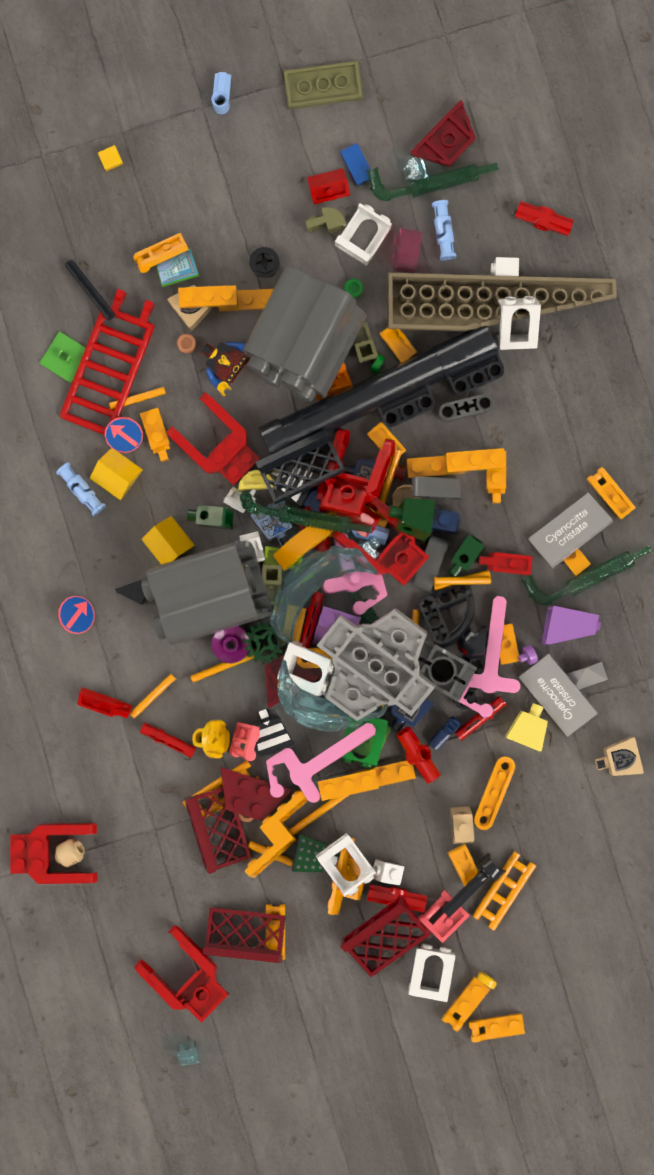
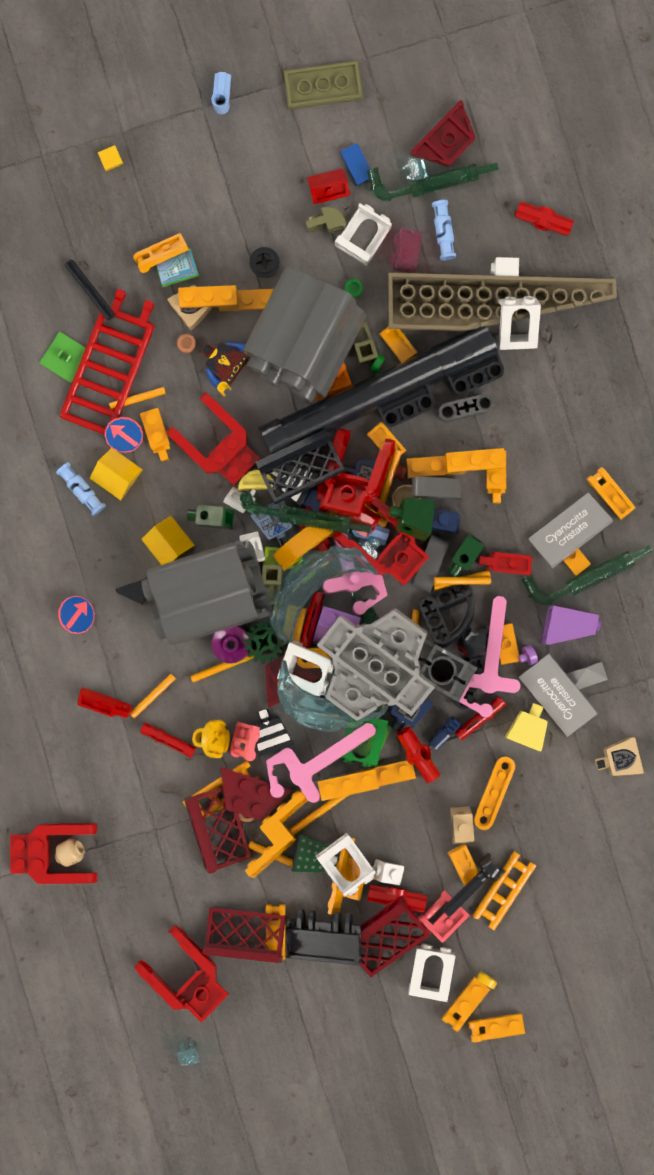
(320, 943): none -> black hinge

